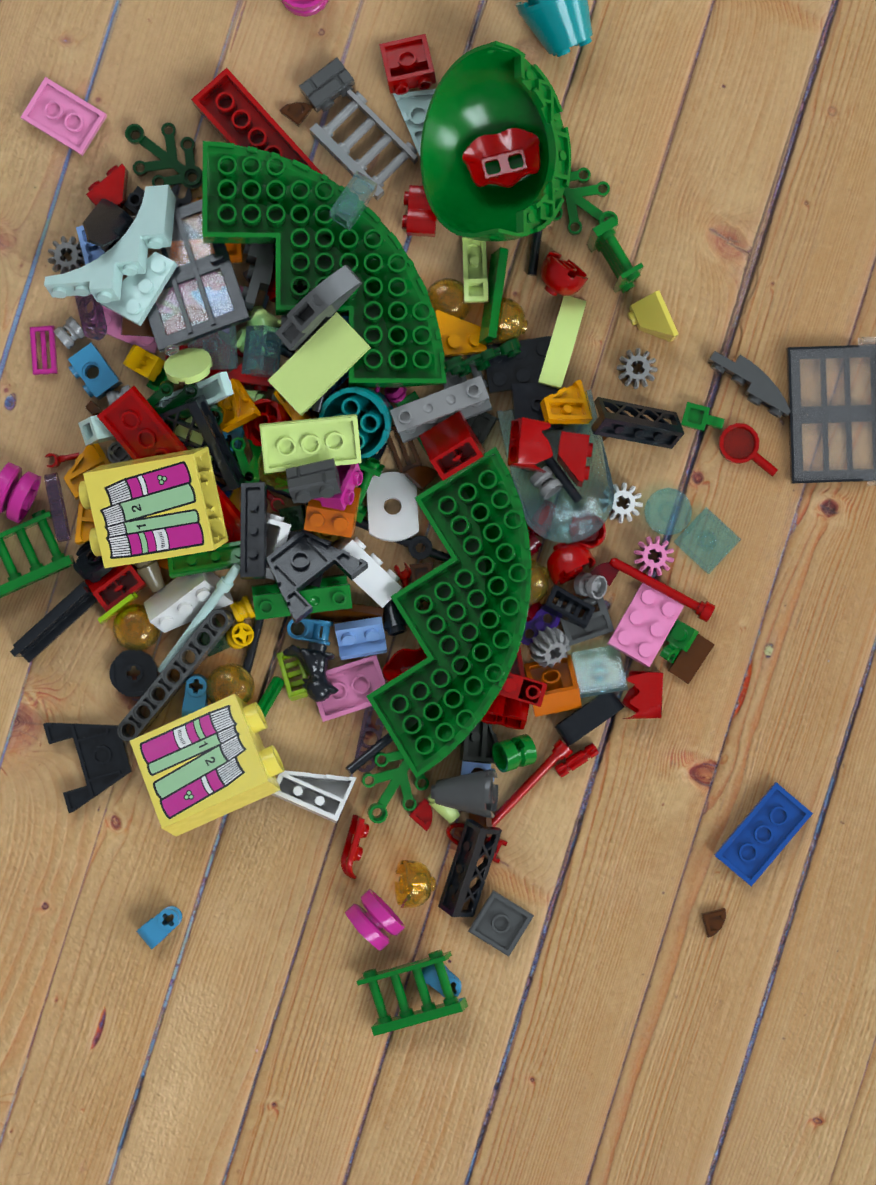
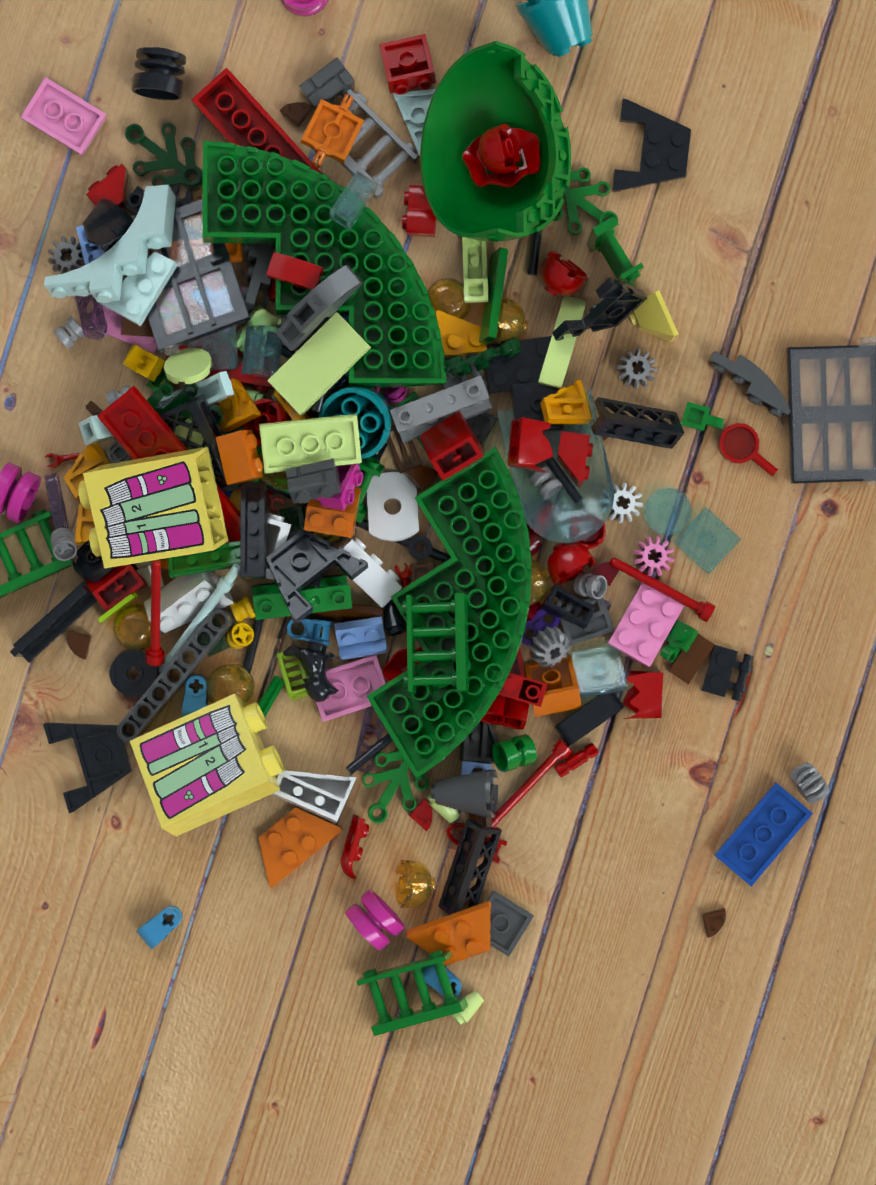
(45, 371): dark pink tile -> none
(63, 544): none -> light grey wheel
(79, 643): none -> reddish brown tile
(91, 357): dark azure brick -> none
(155, 655): none -> red piece
(159, 70): none -> black wheel
(239, 457): none -> orange slope
(293, 842): none -> orange wing
(294, 271): none -> red slope
(332, 131): none -> orange plate
(458, 655): none -> green fence
(462, 933): none -> orange wing
(474, 1001): none -> yellowish green cone
(499, 150): none -> red cylinder
(617, 304): none -> black wing
(663, 149): none -> black wing
(720, 670): none -> black plate
(809, 782): none -> light grey gear

